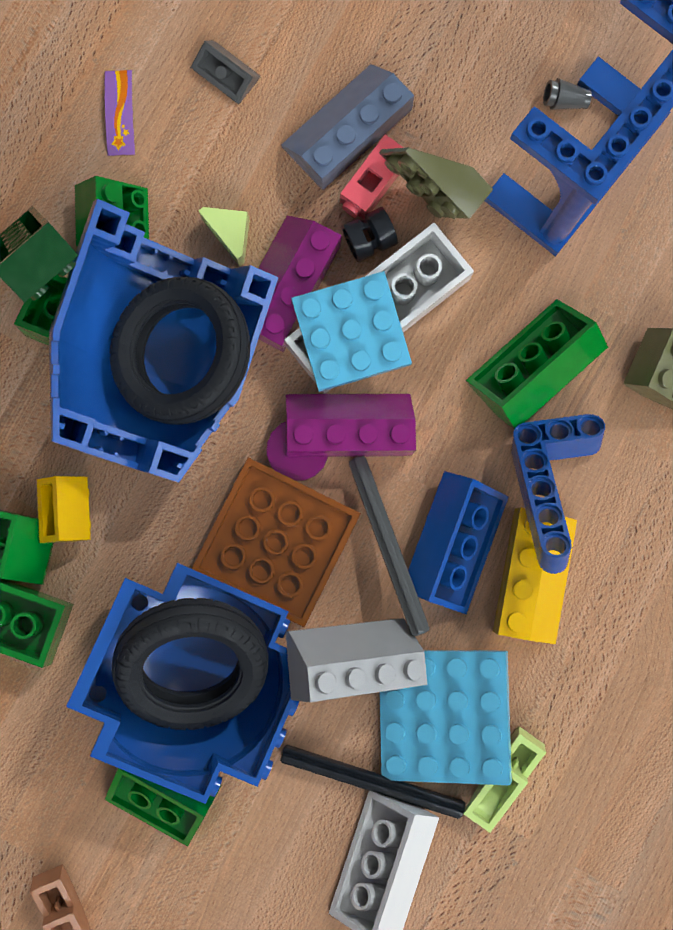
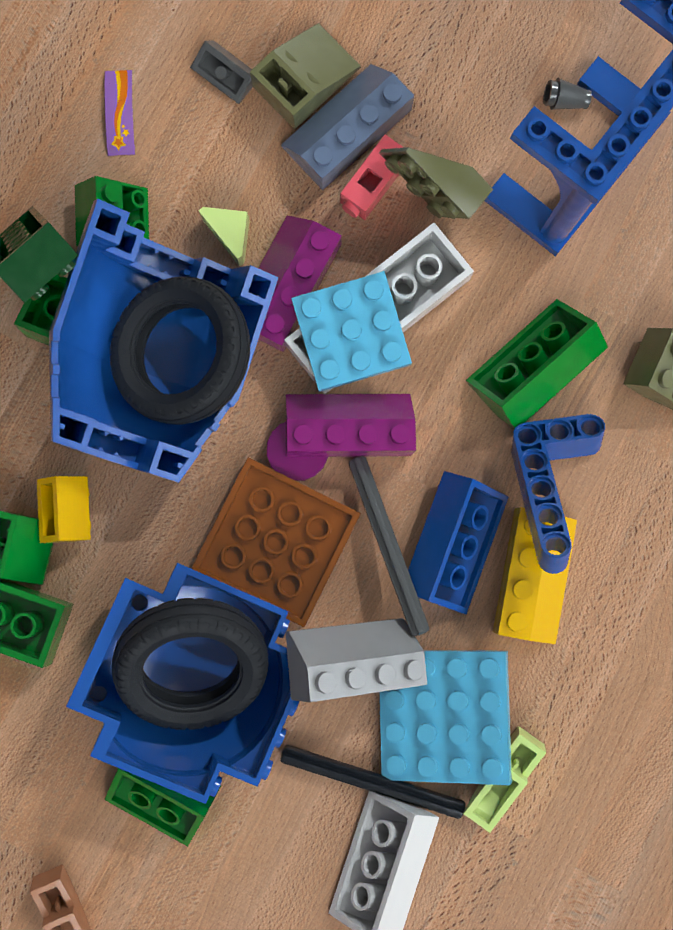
(303, 74): none -> olive slope
(379, 229): black wheel -> none

